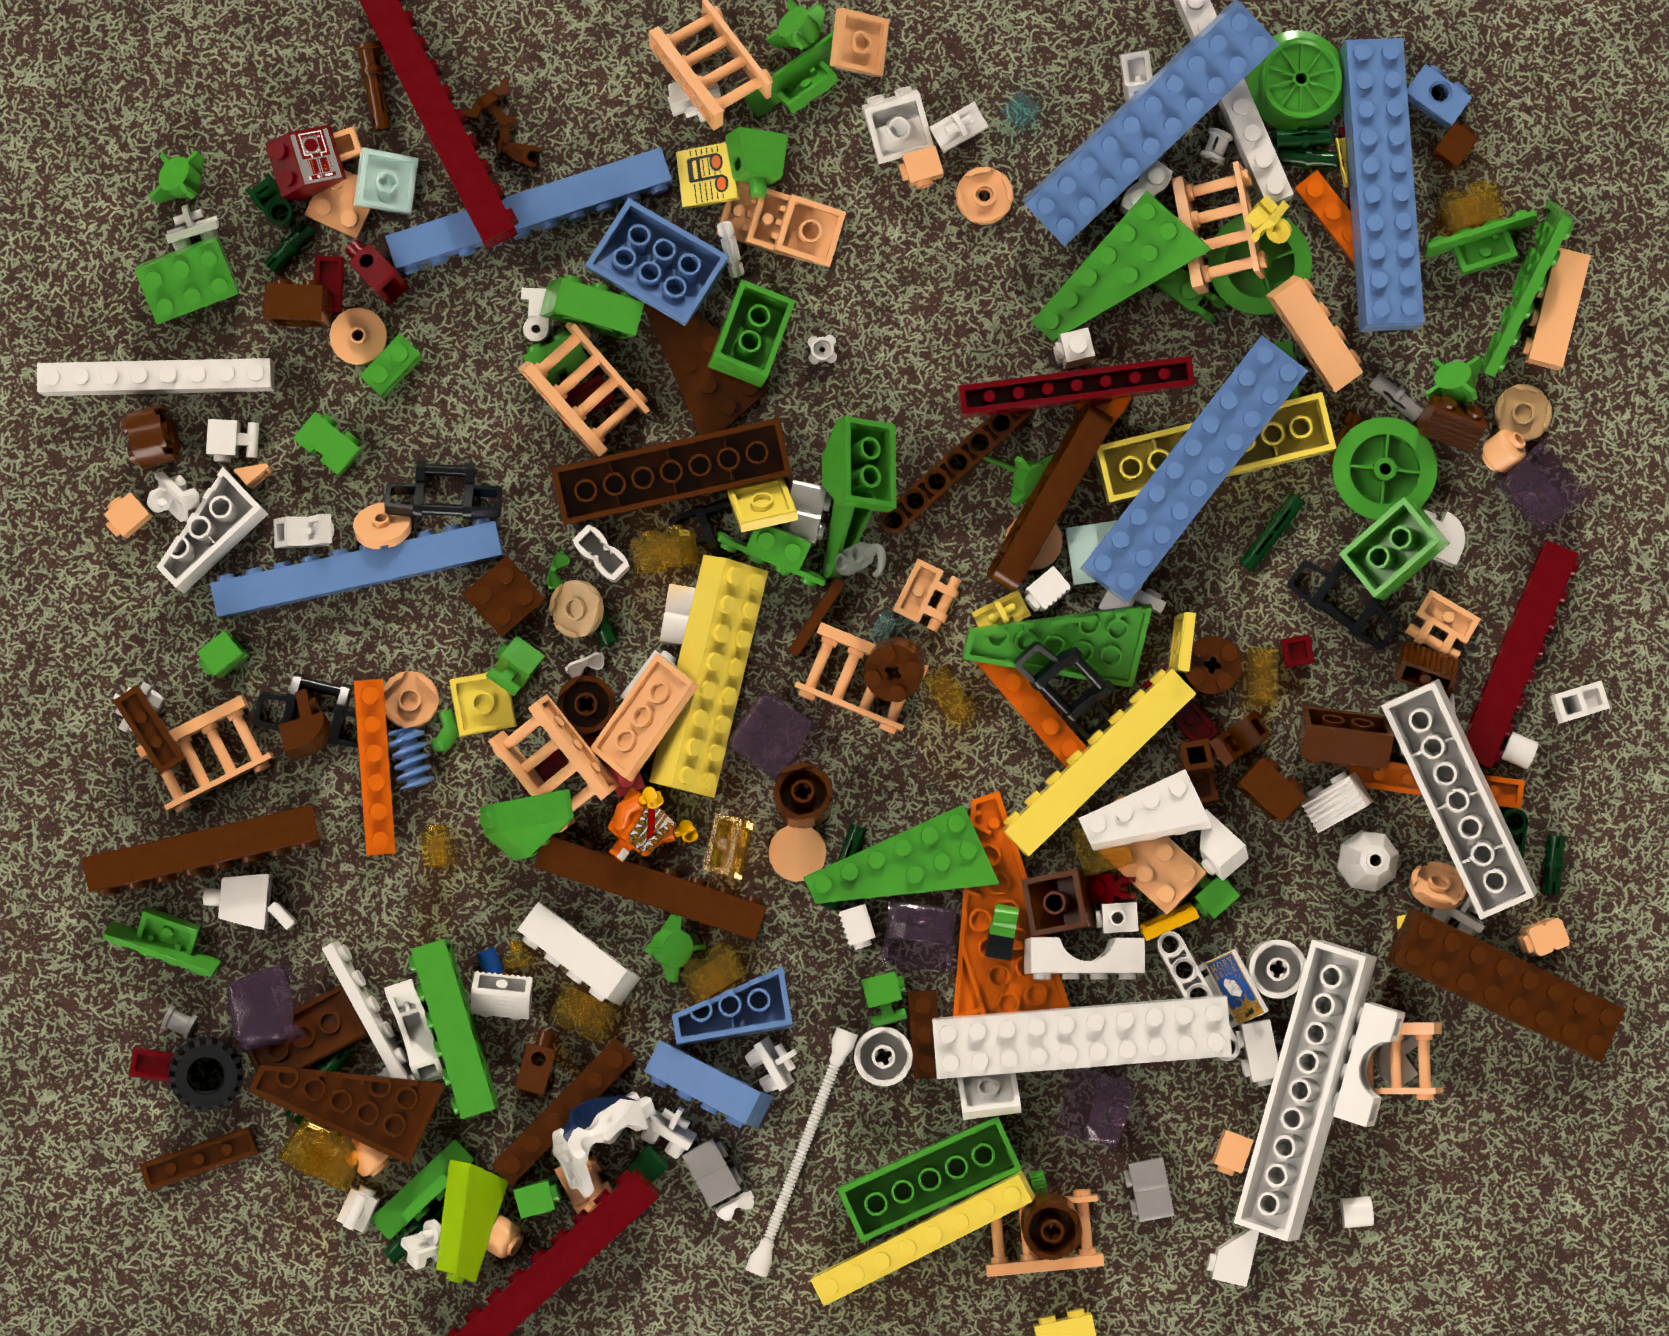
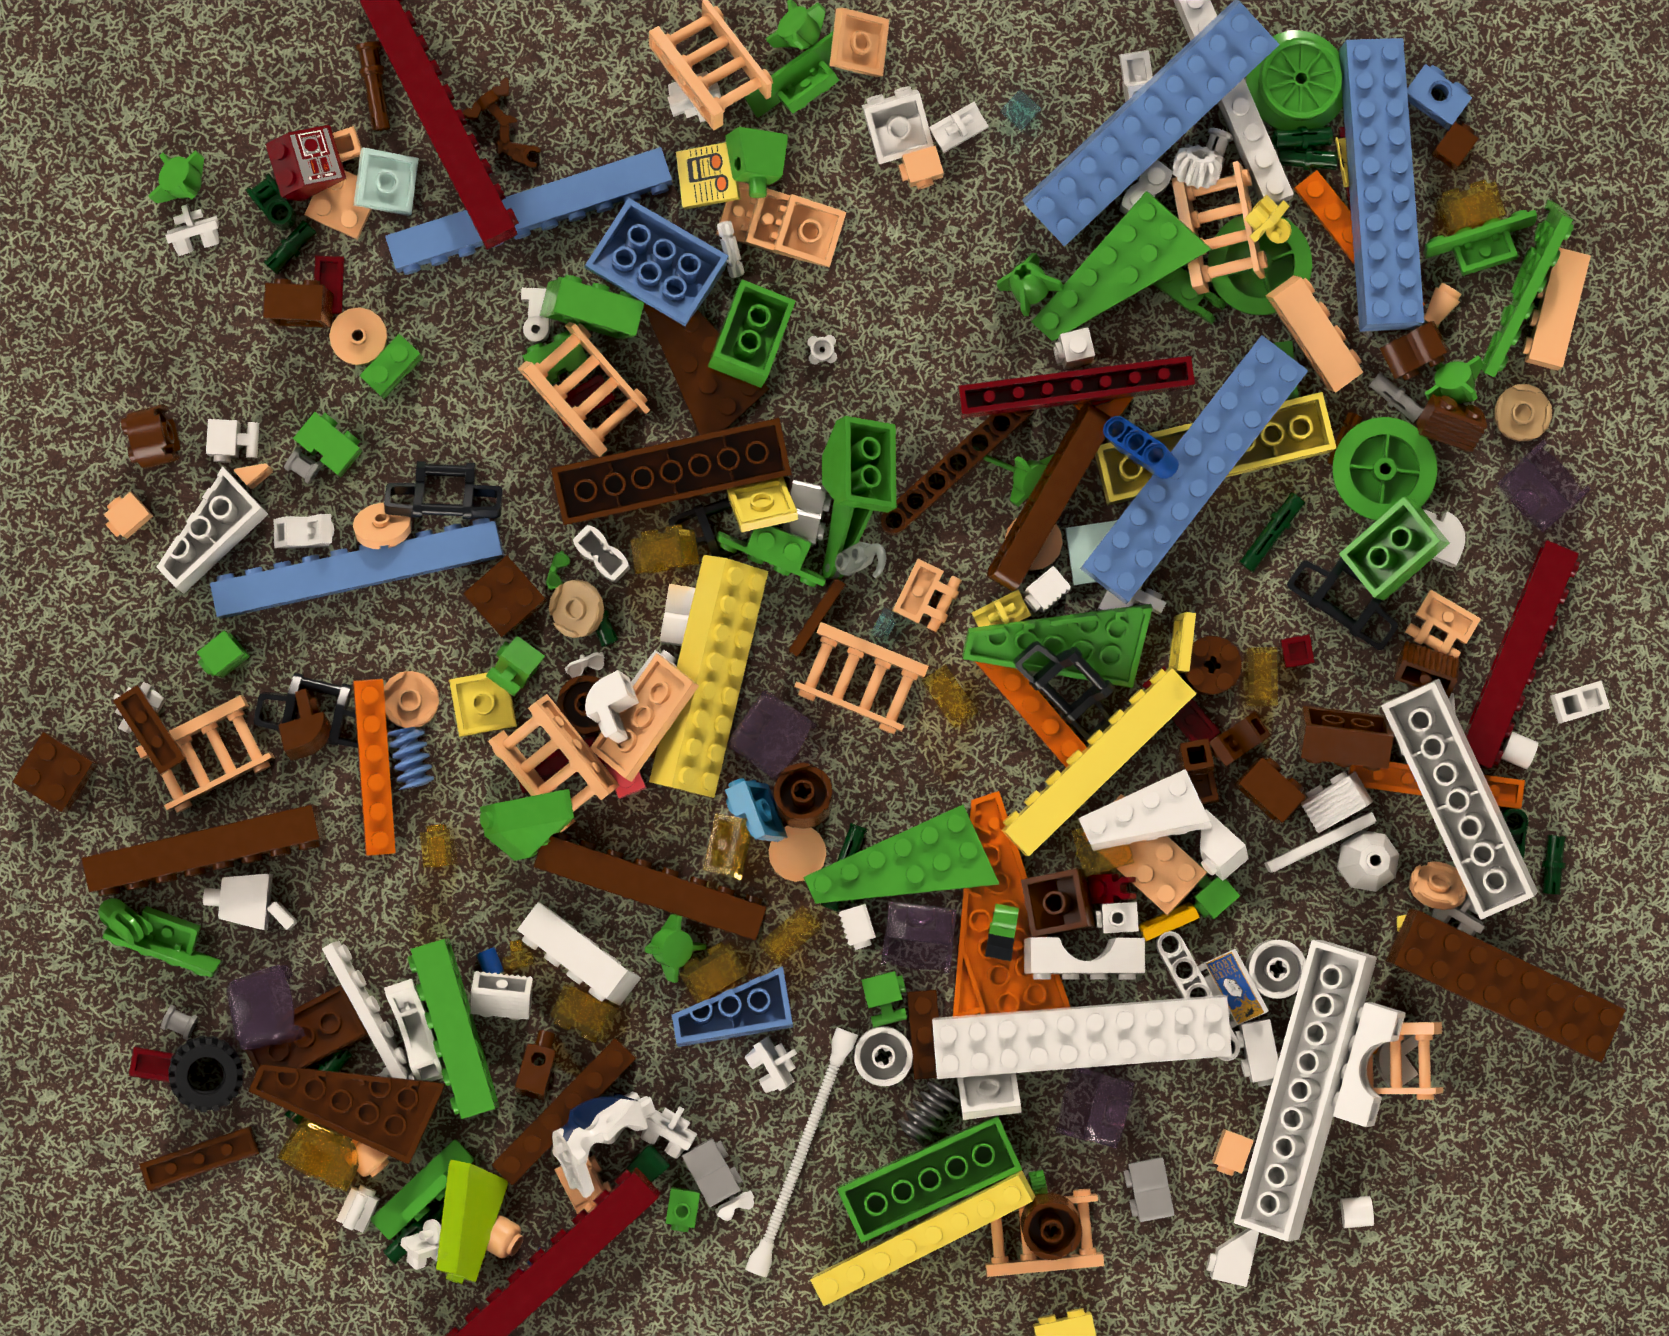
(55, 772): none -> reddish brown brick
(124, 920): none -> bright green arm
(156, 377): white brick -> none
(173, 496): white hips -> none
(187, 279): bright green brick -> none
(303, 465): none -> light grey bush
(376, 271): dark red torso -> none
(448, 733): bright green arm -> none
(537, 1197): bright green brick -> none
(605, 702): none -> white brick
(644, 826): torso -> none
(682, 1209): none -> bright green brick
(708, 1085): medium blue wedge -> none
(755, 803): none -> dark azure plate
(790, 935): none -> clear yellow brick
(883, 657): reddish brown brick -> none
(927, 1113): none -> flat silver piece
(984, 180): light nougat plate -> none
(1029, 283): none -> bright green piece
(1140, 447): none -> blue beam
(1197, 166): none -> white gear
(1320, 842): none -> white tile
(1414, 351): none -> reddish brown brick
(1442, 303): none -> light nougat cone
(1504, 451): light nougat head -> none
(1543, 937): light nougat brick -> none

